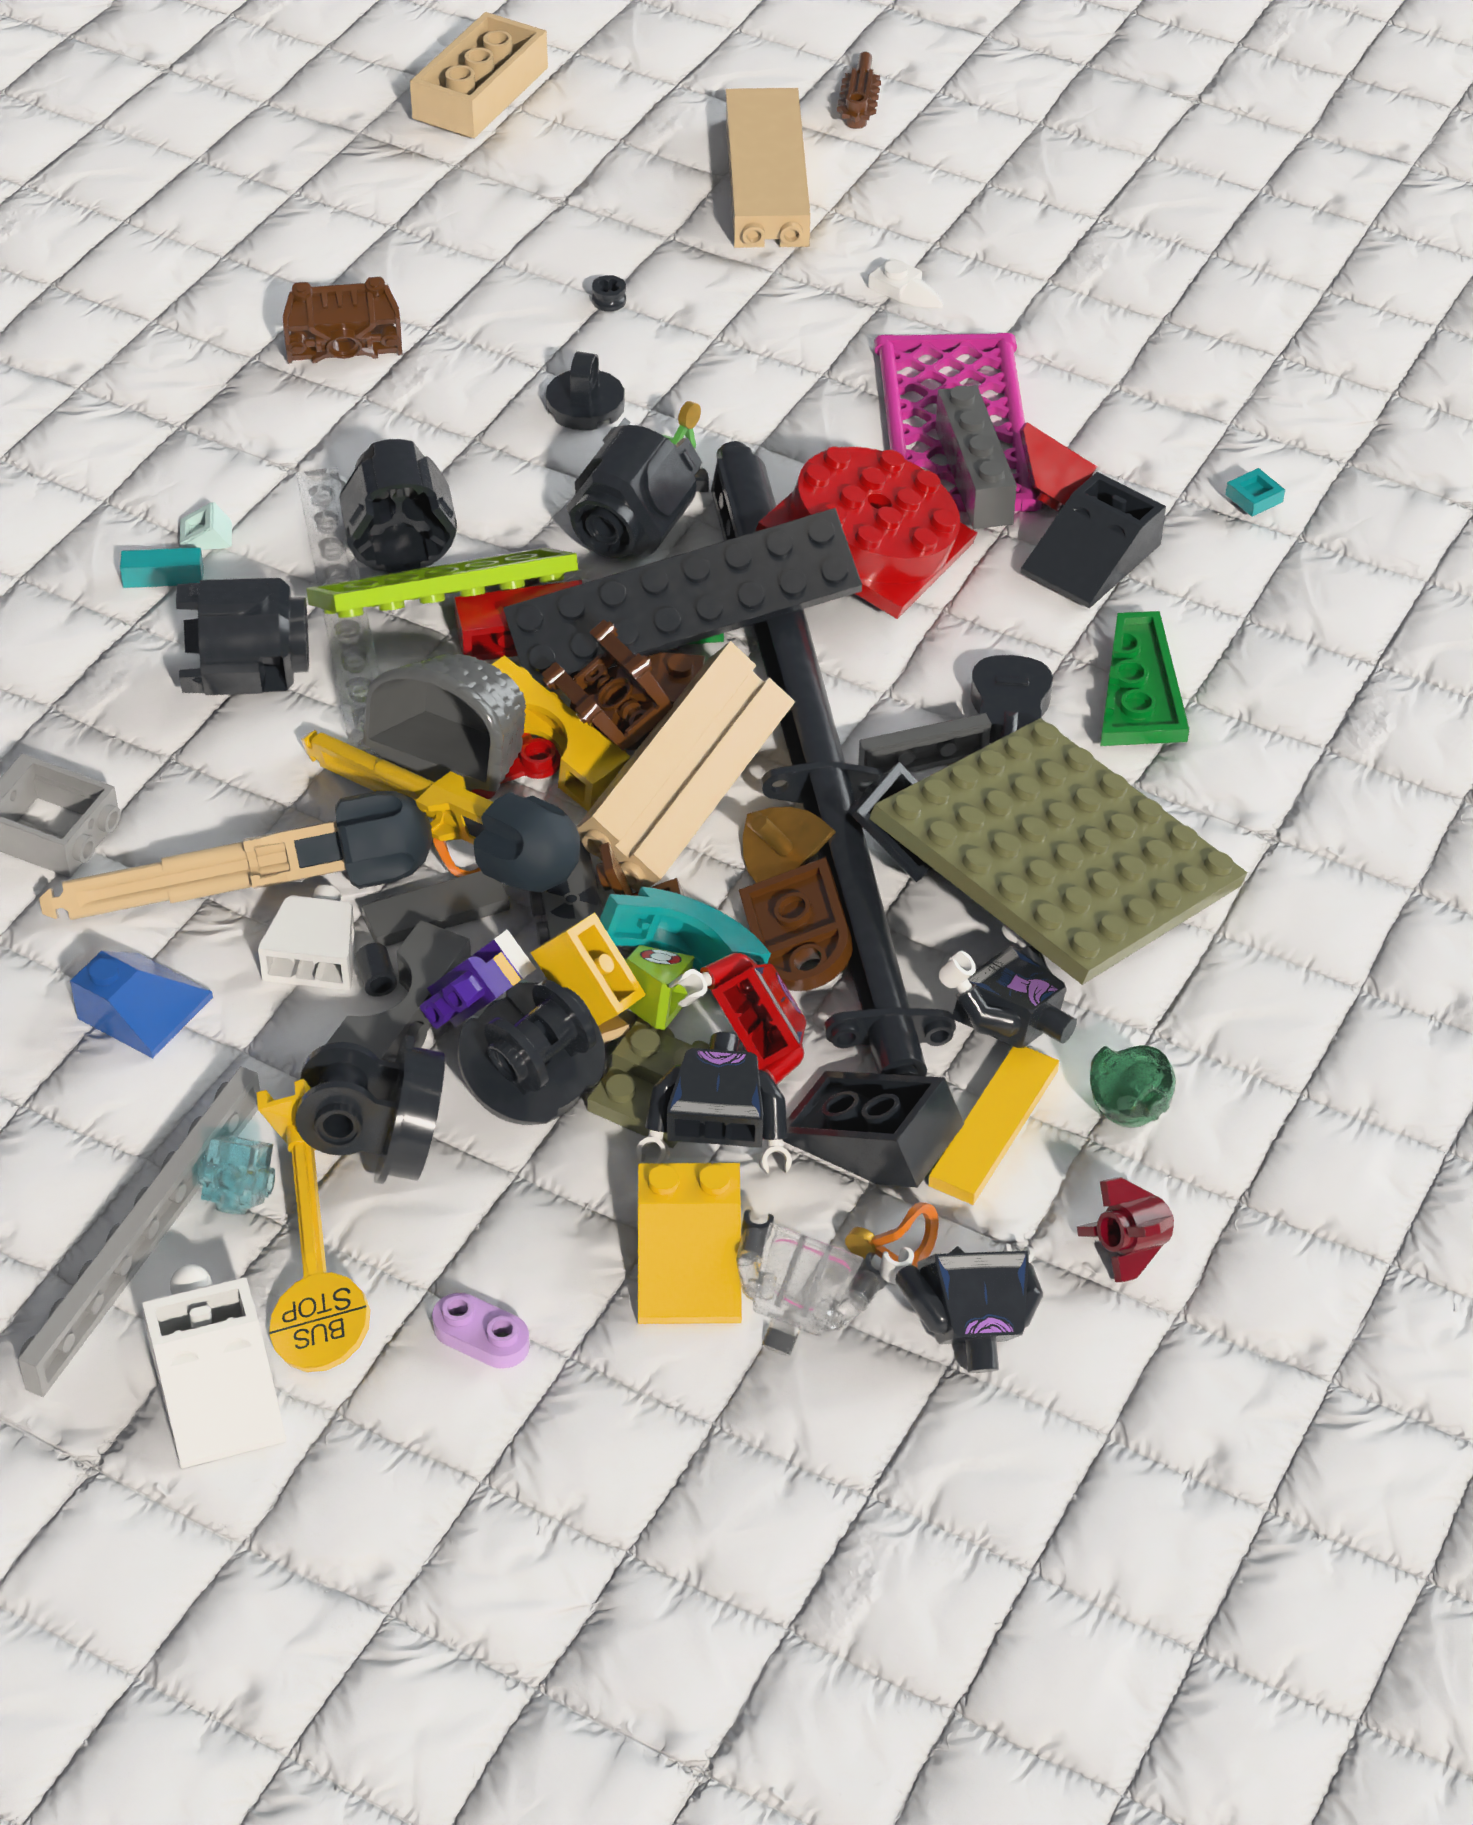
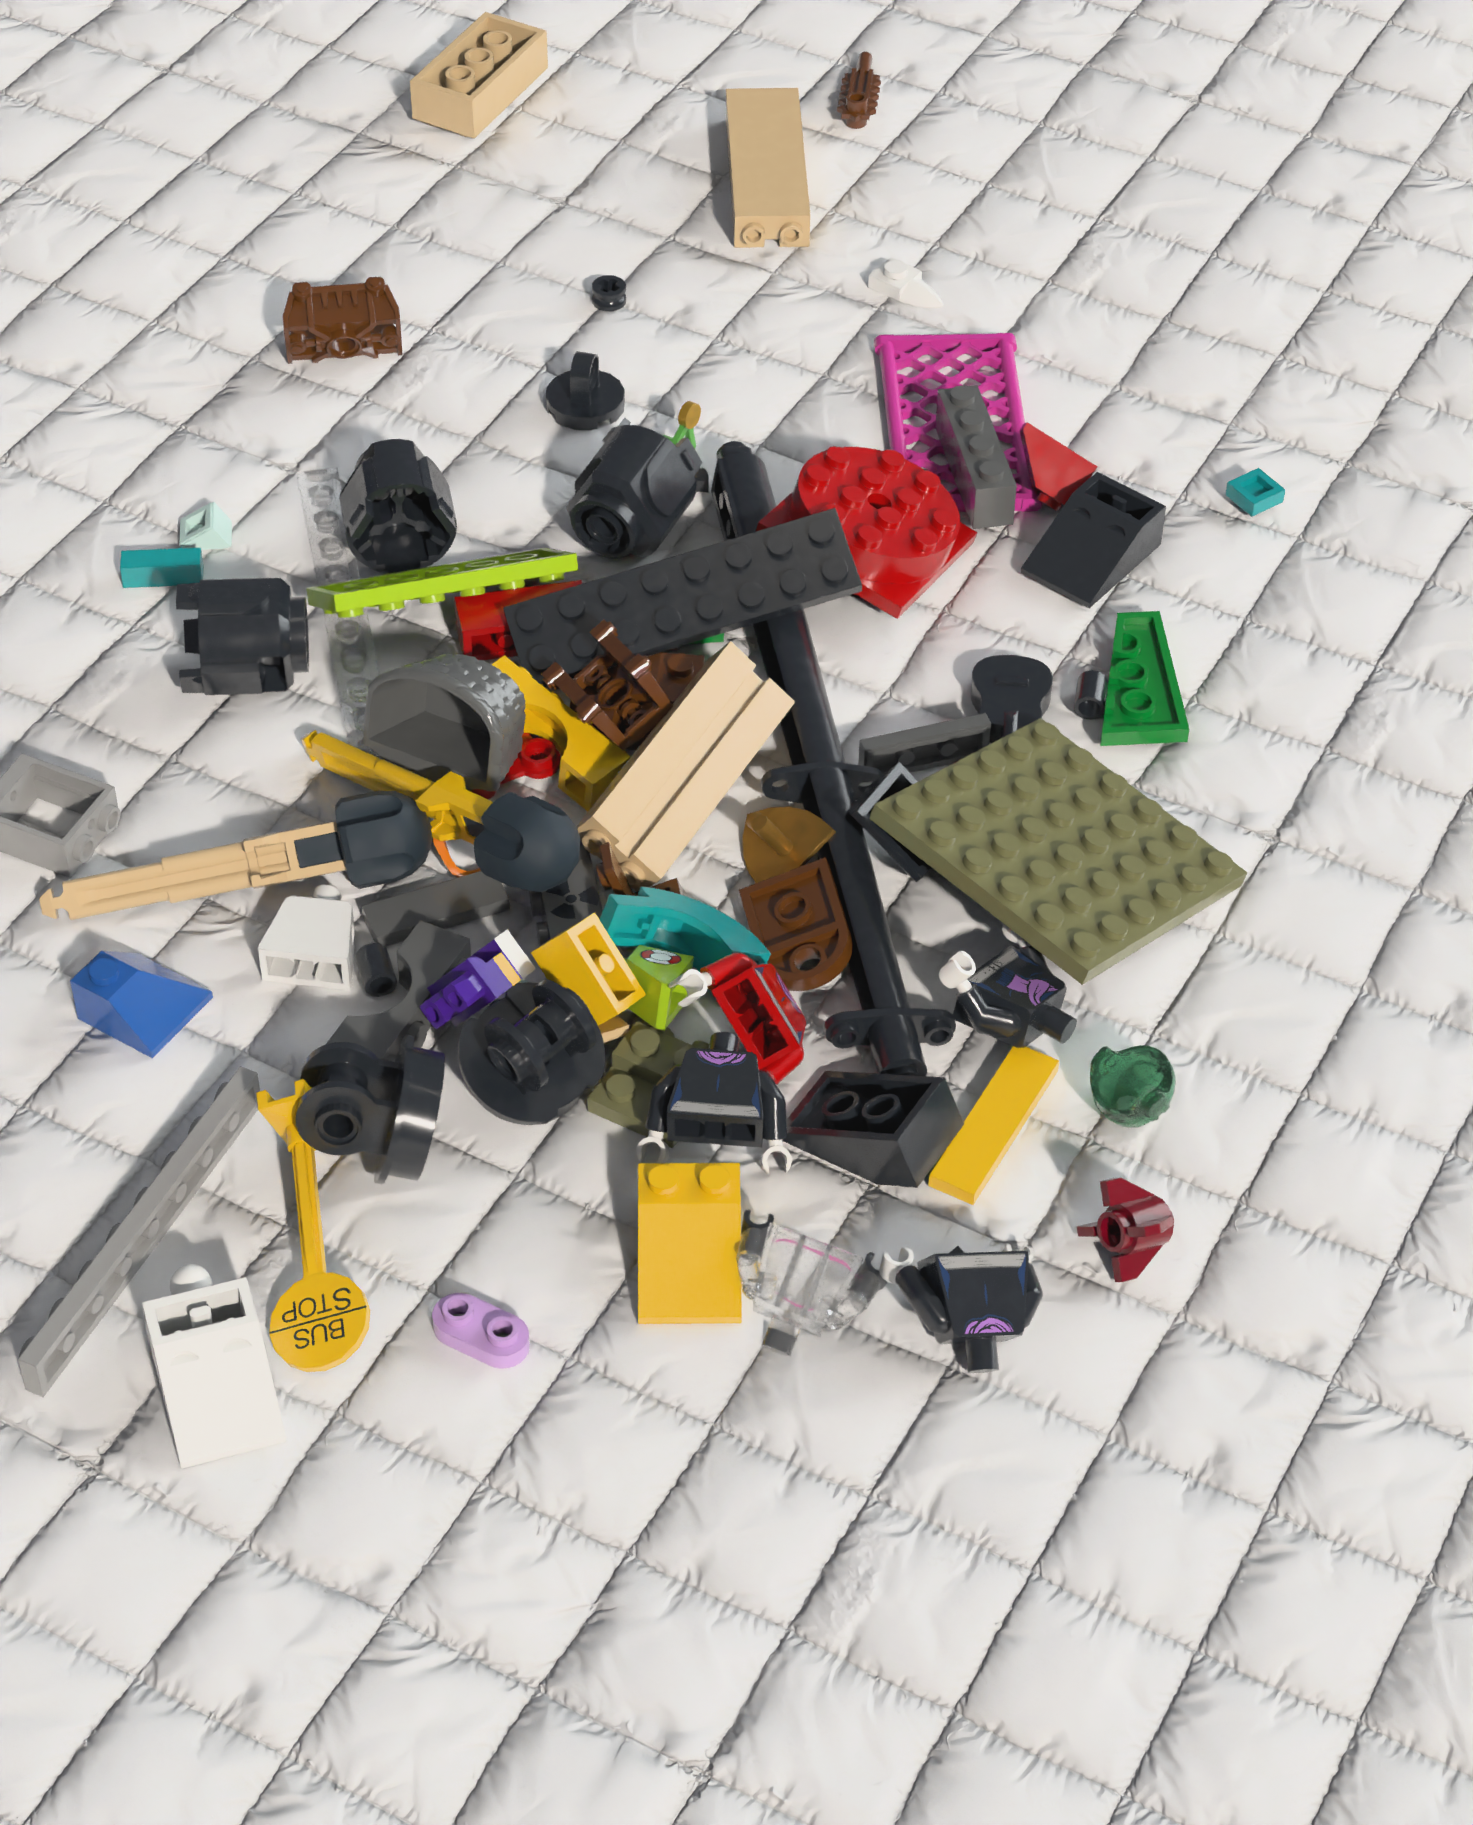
(236, 1173): clear light blue brick -> none
(862, 1241): orange piece -> none
(1091, 695): none -> black hinge

